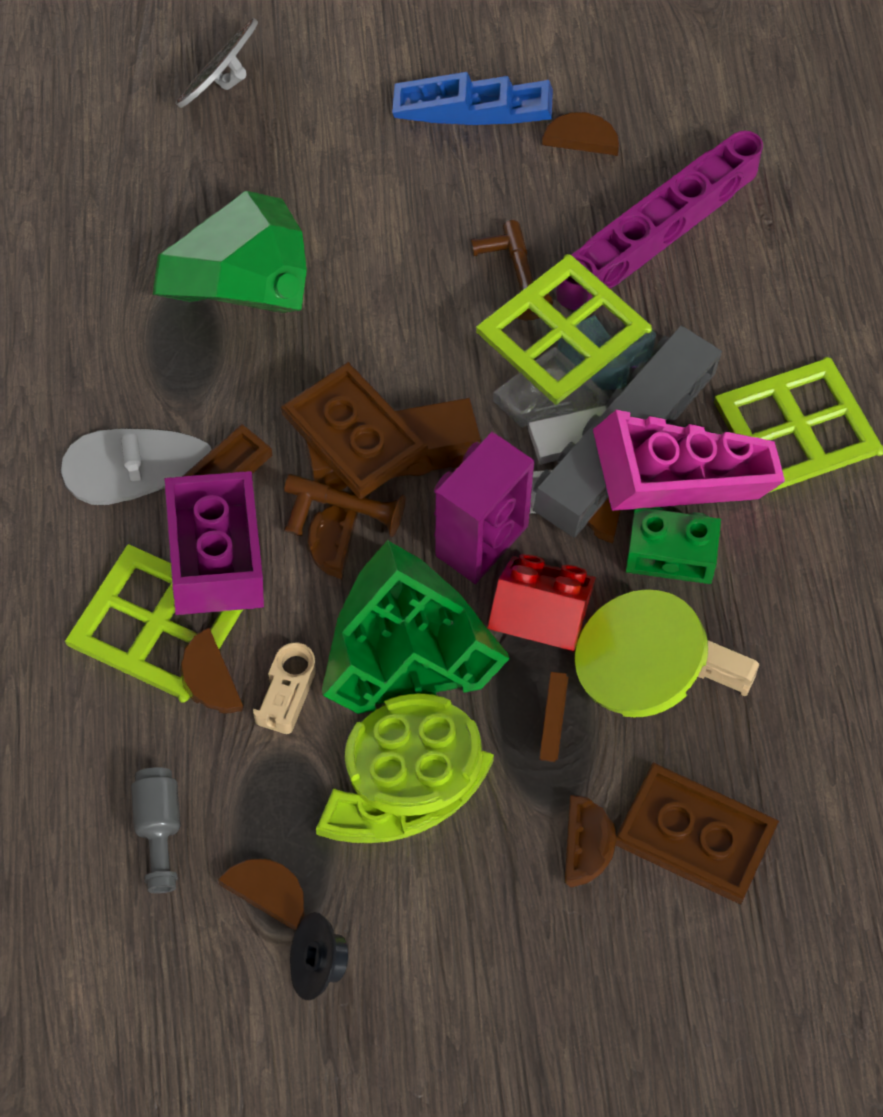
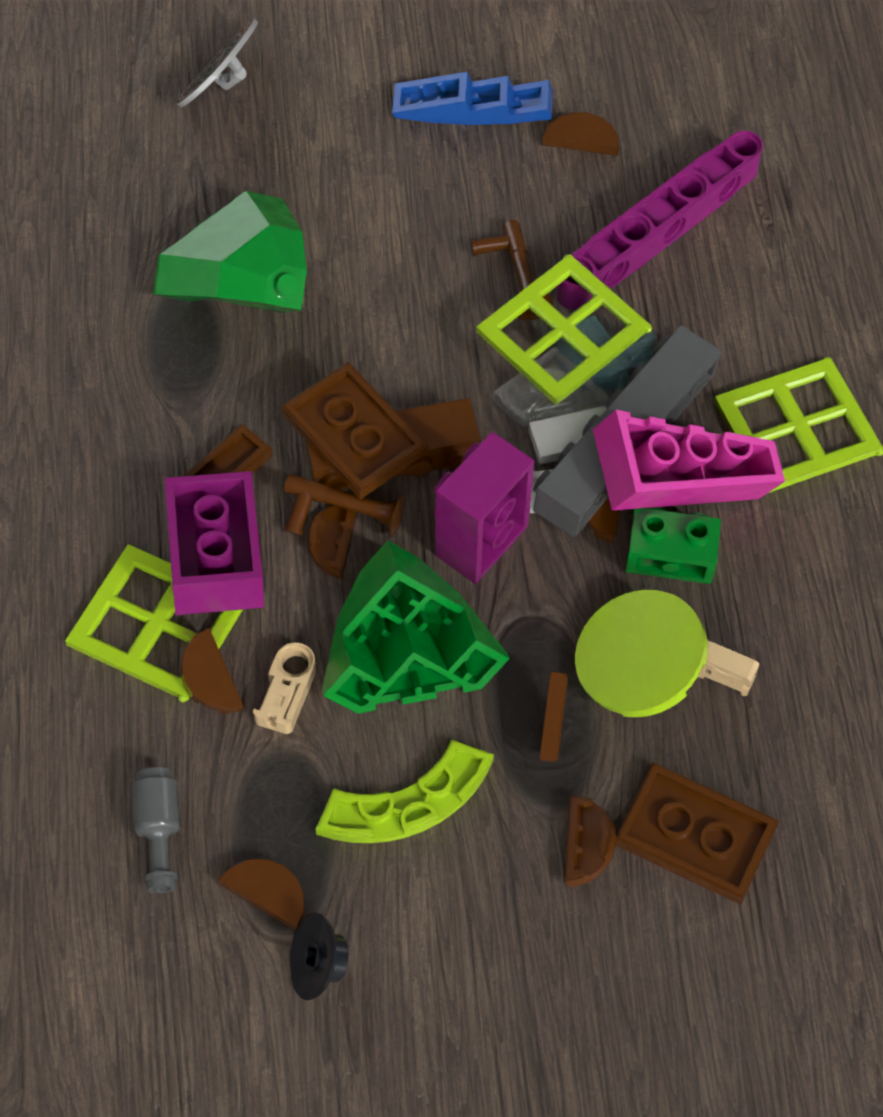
(127, 463): light grey shield -> none
(413, 755): lime tile -> none
(541, 601): red slope -> none

